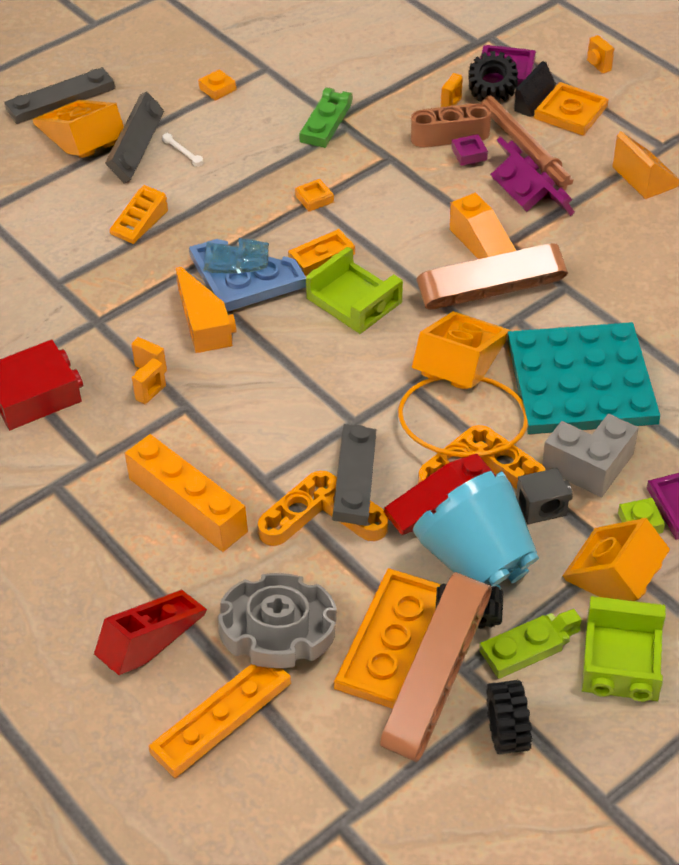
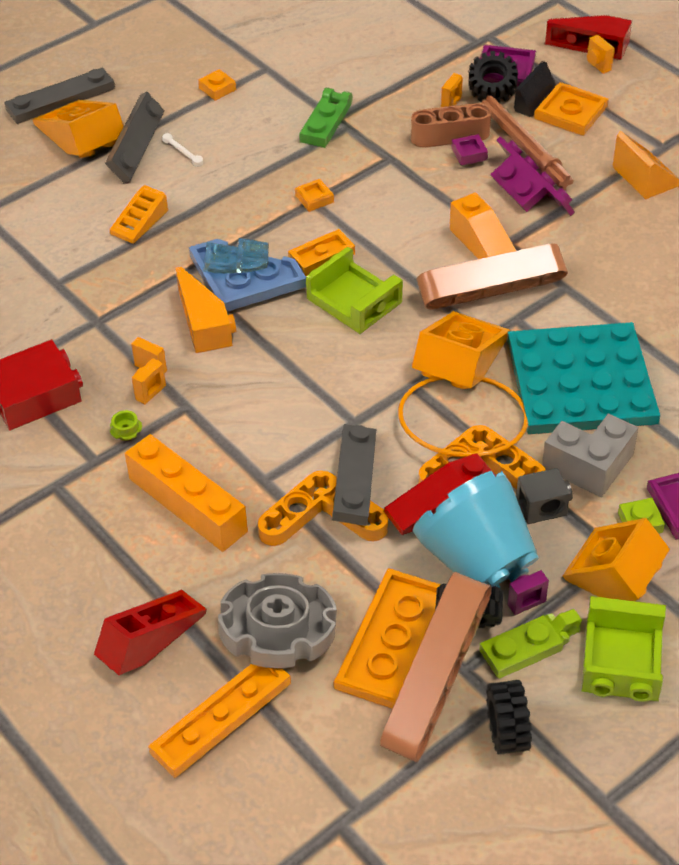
(125, 425): none -> lime plate
(527, 592): none -> magenta plate
(575, 32): none -> red slope

